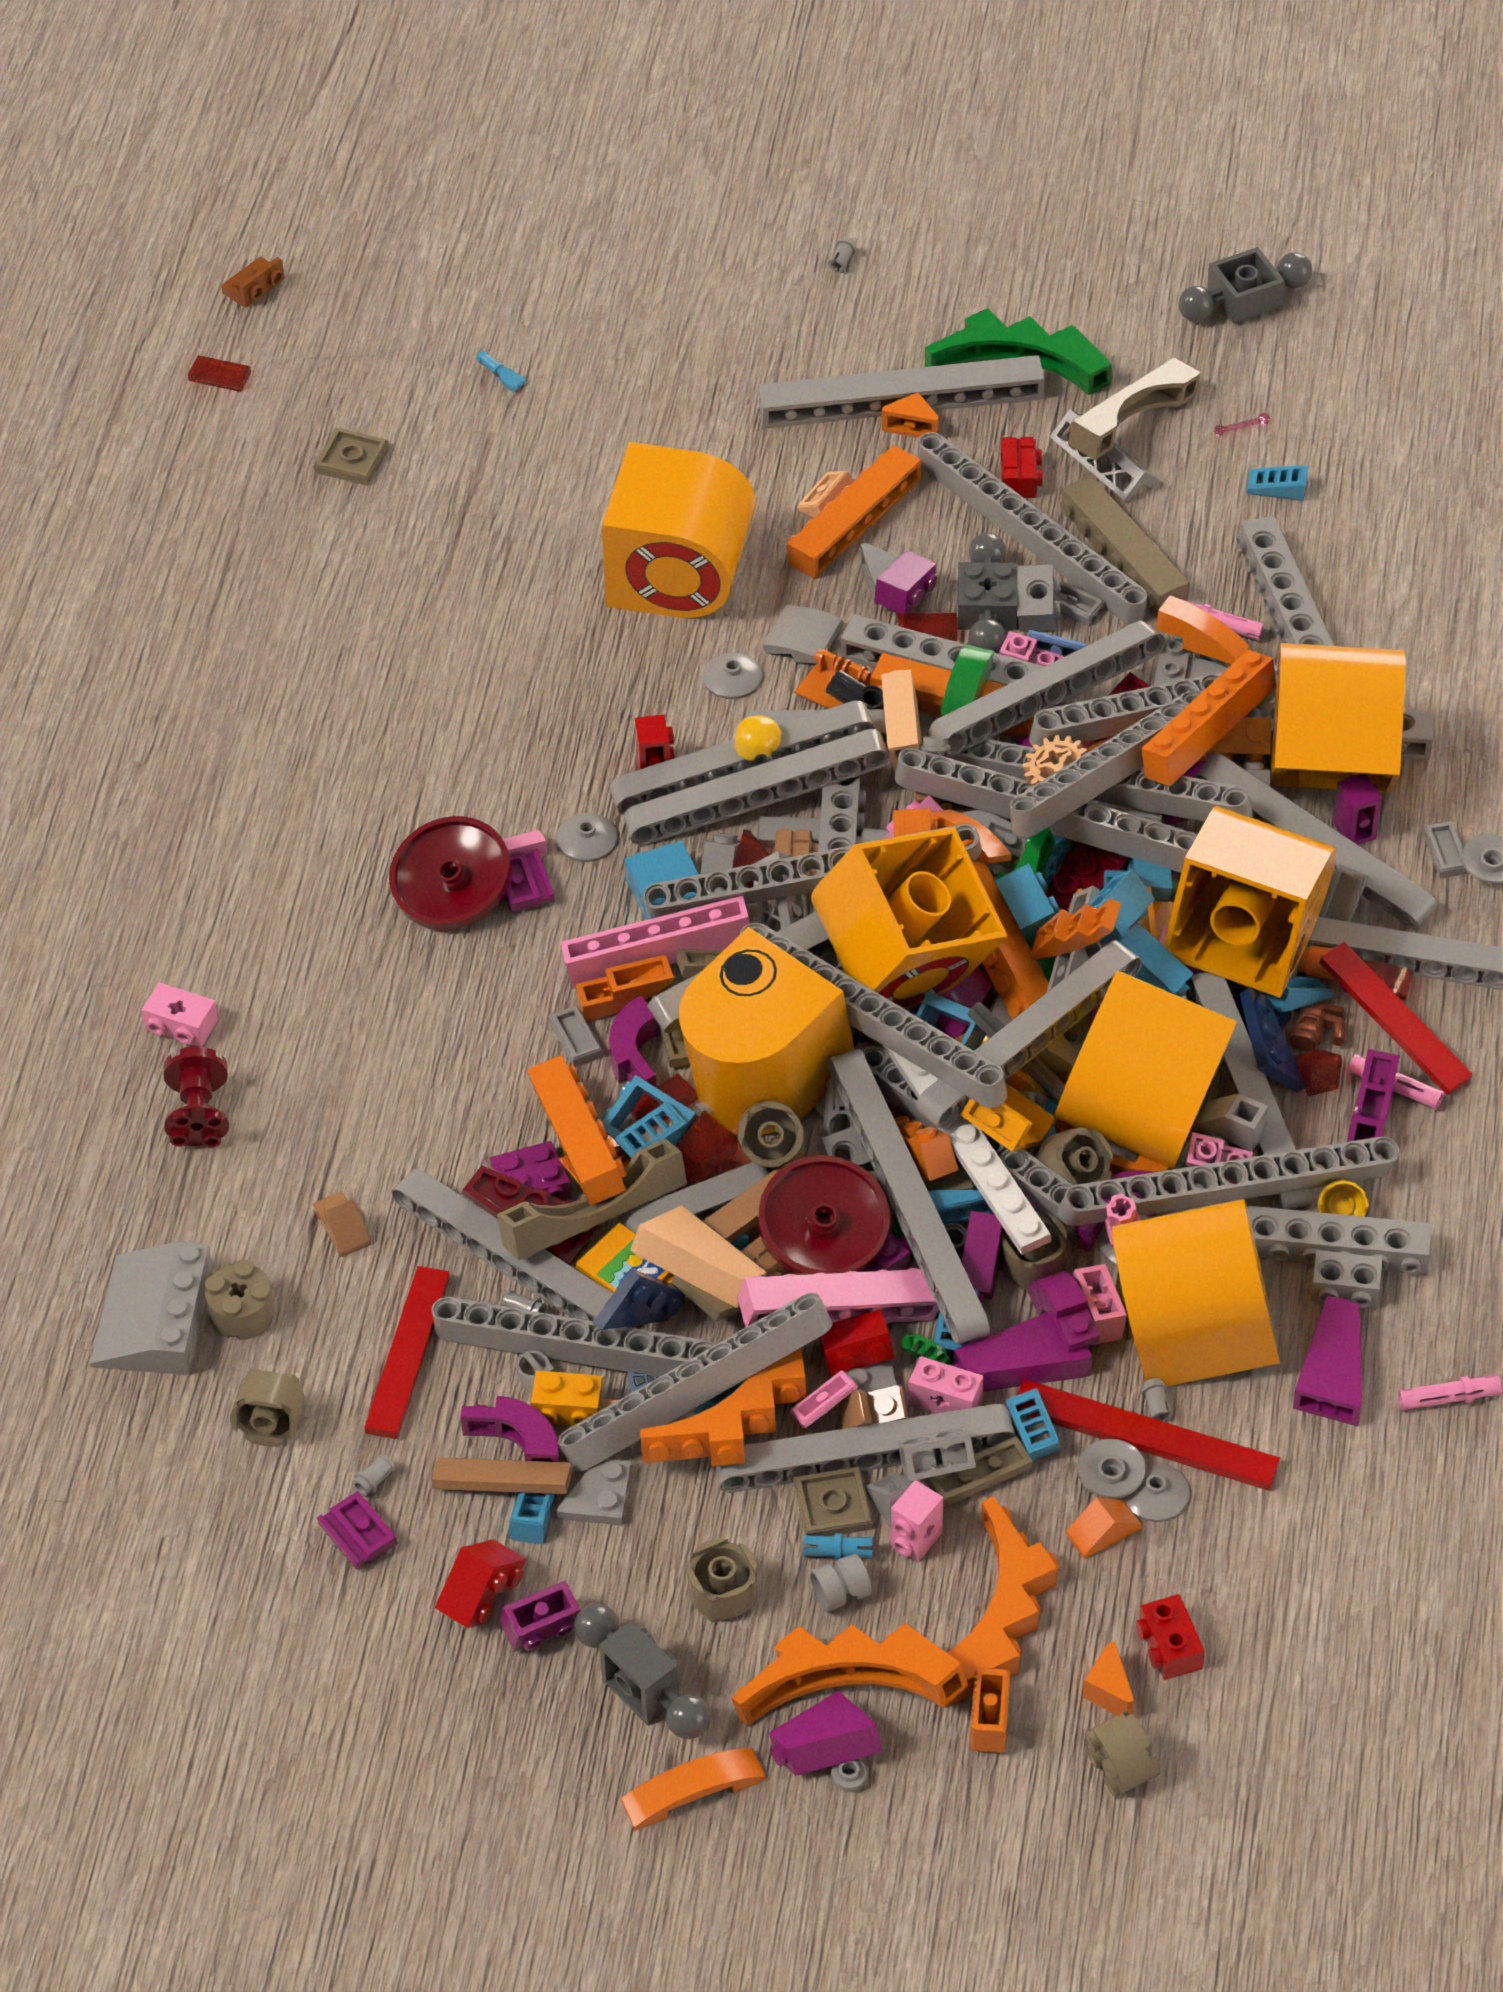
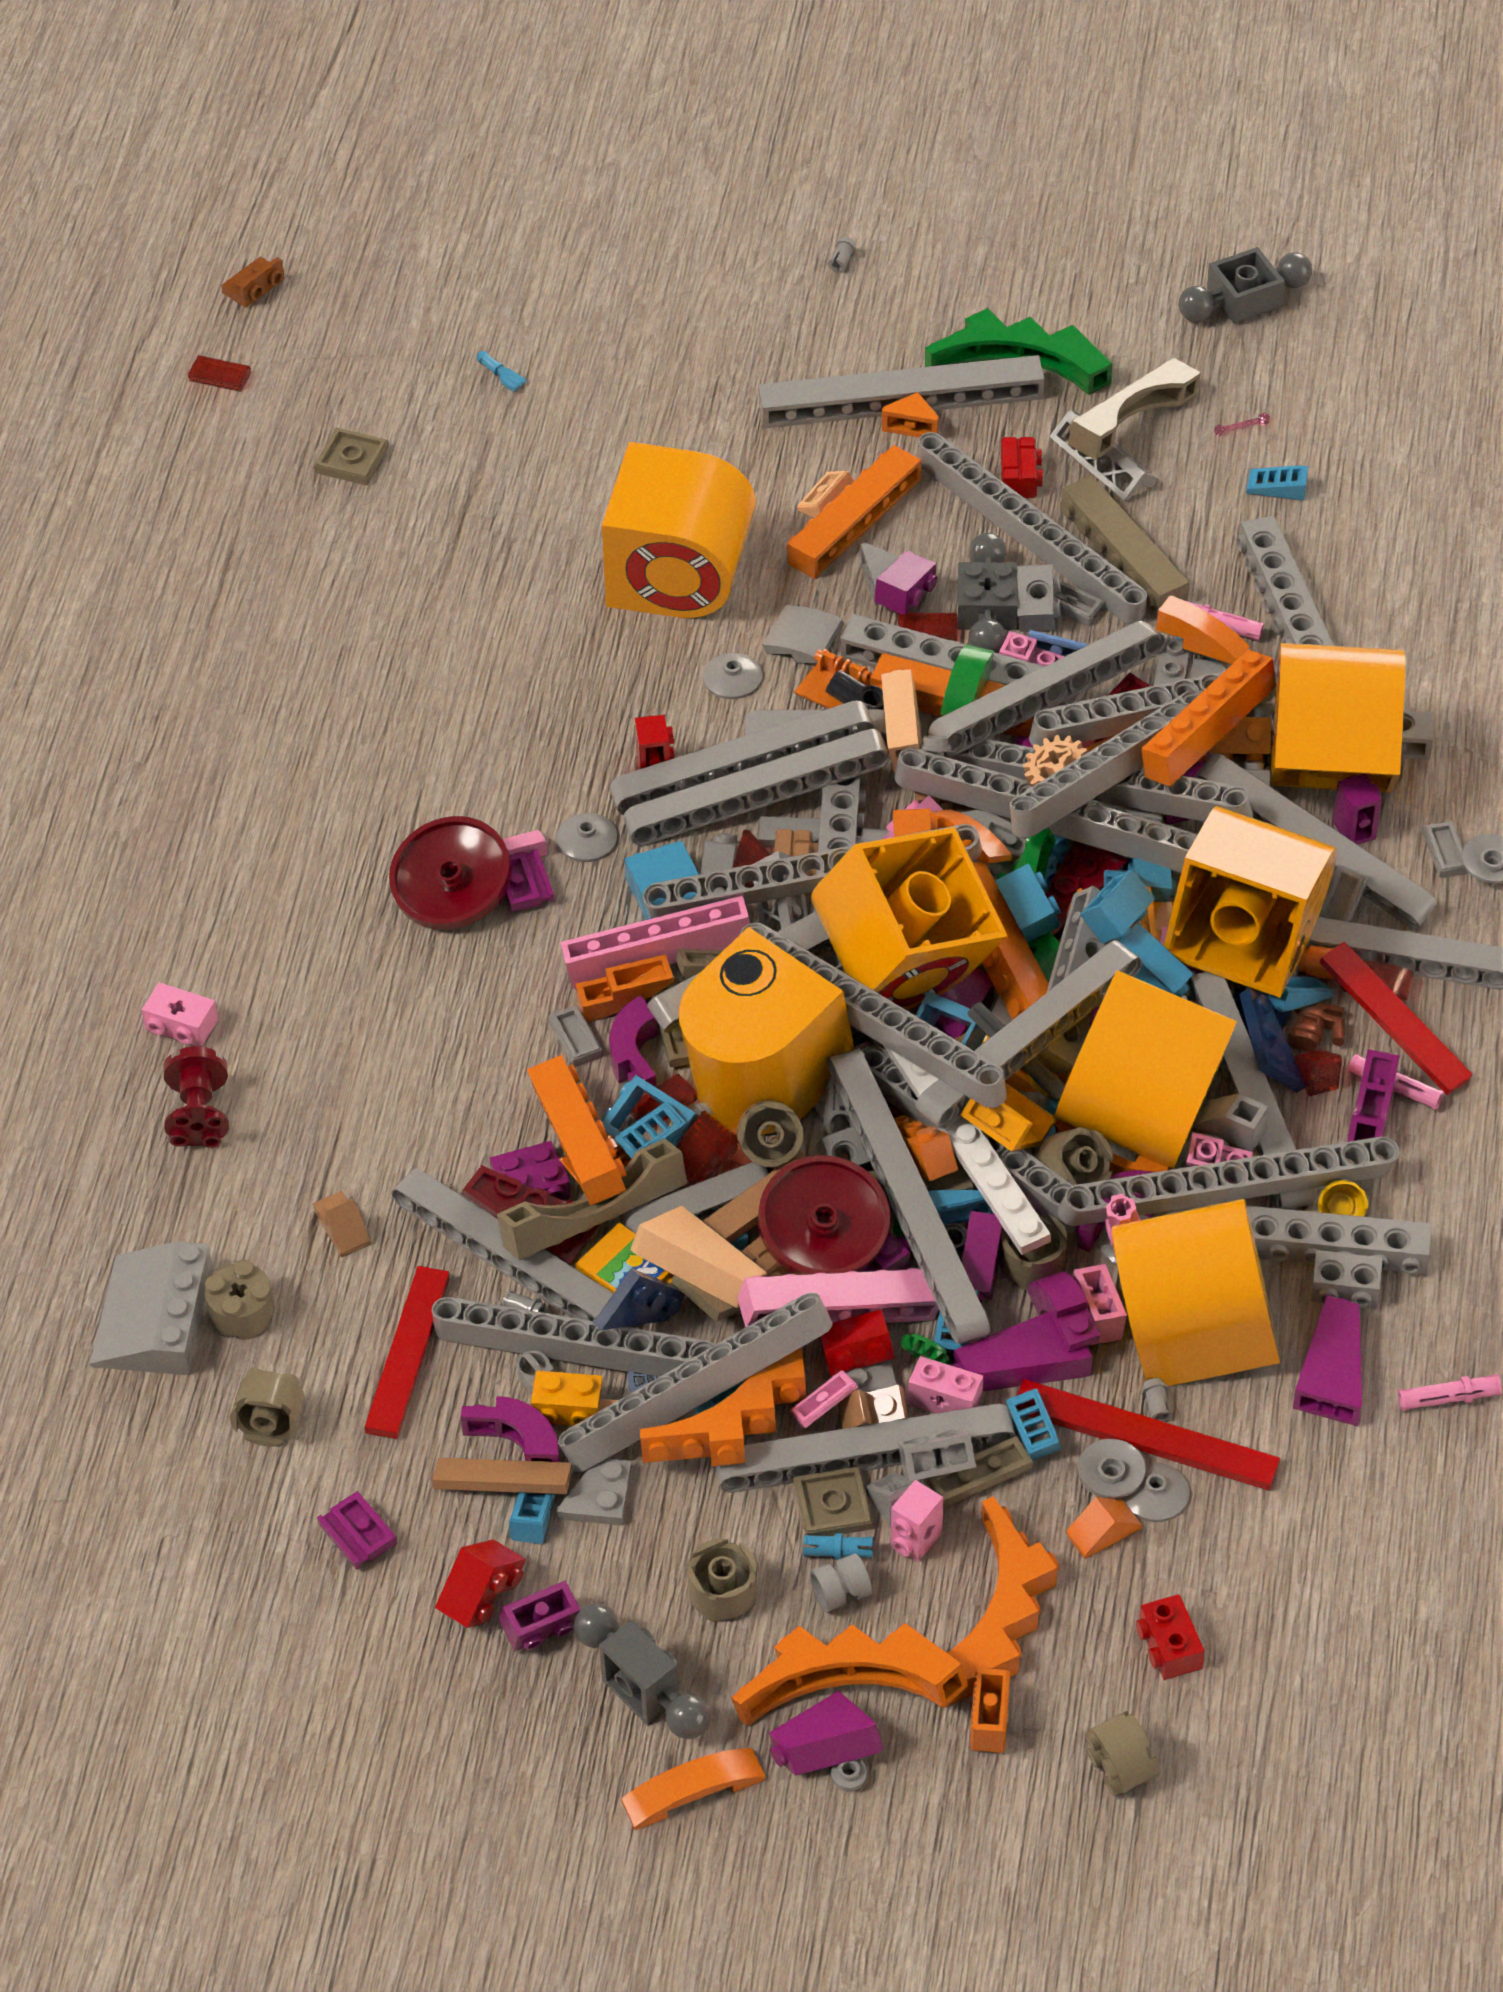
(371, 1477): light grey pin -> none
(757, 736): yellow hair -> none
(1074, 931): orange slope -> none
(1107, 1683): orange slope -> none

